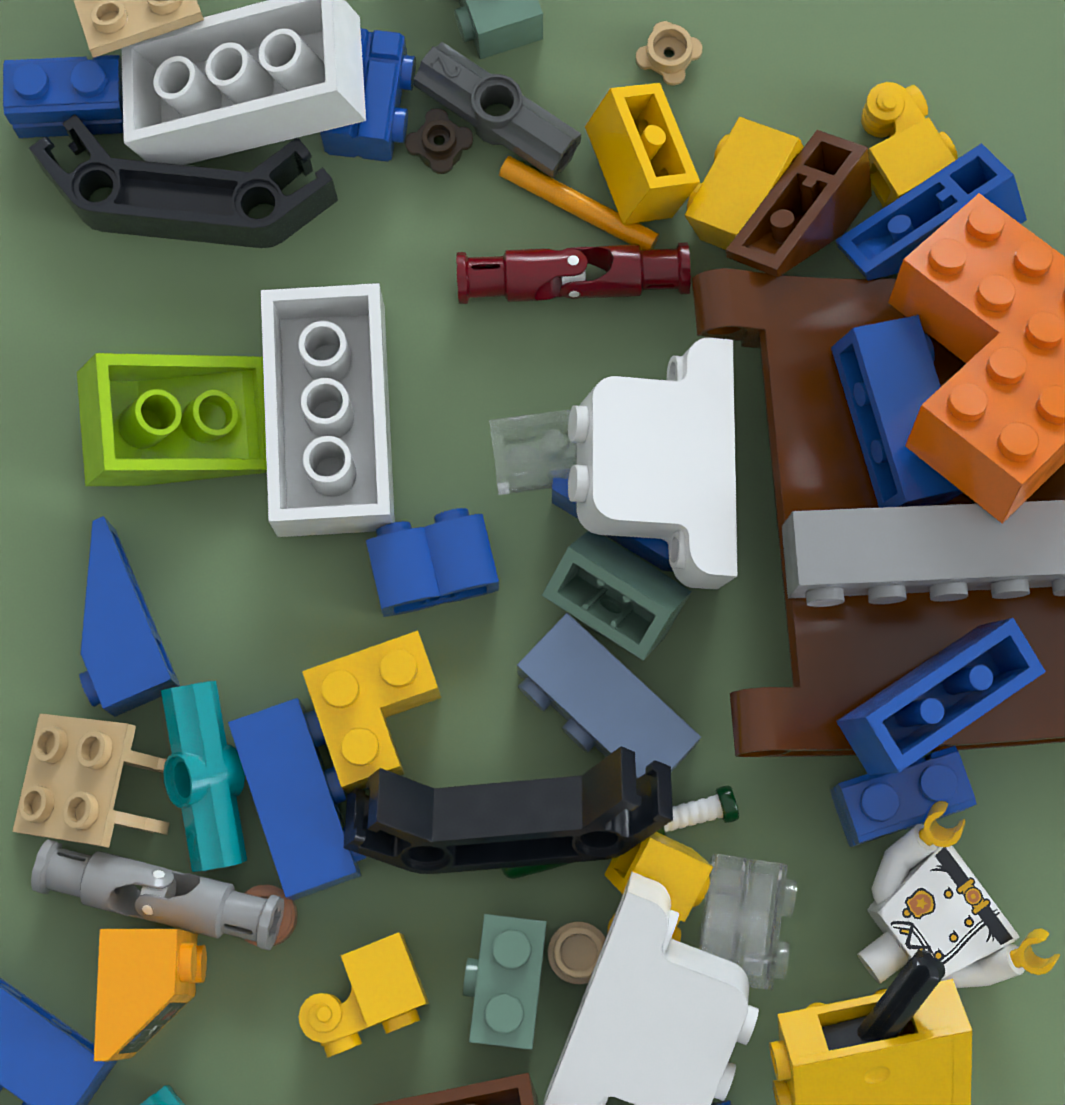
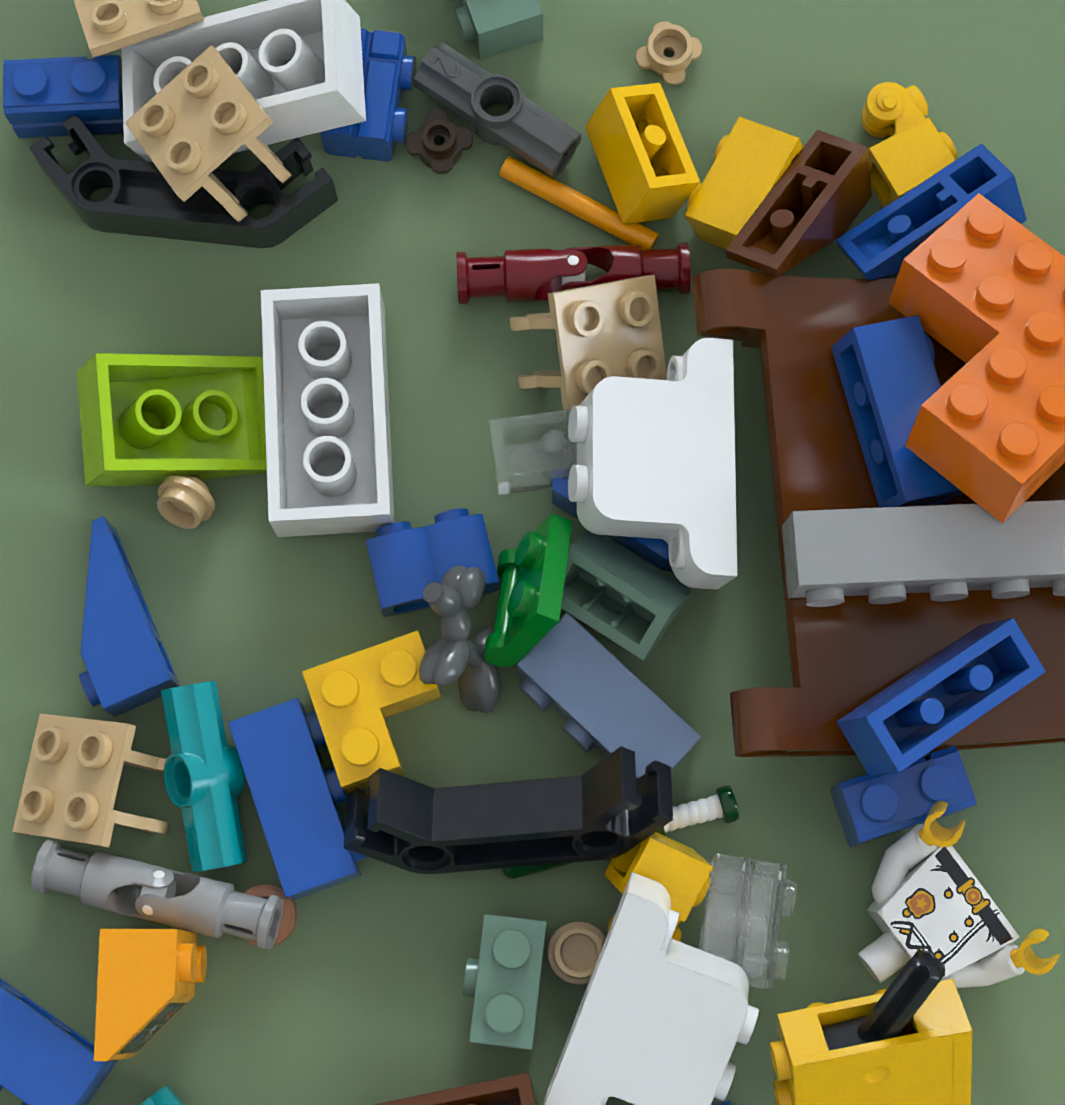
(185, 501): none -> tan plate
(200, 124): none -> tan plate
(382, 991): yellow brick -> none
(456, 653): none -> dark grey piece
(529, 591): none -> green plate
(599, 335): none -> tan plate

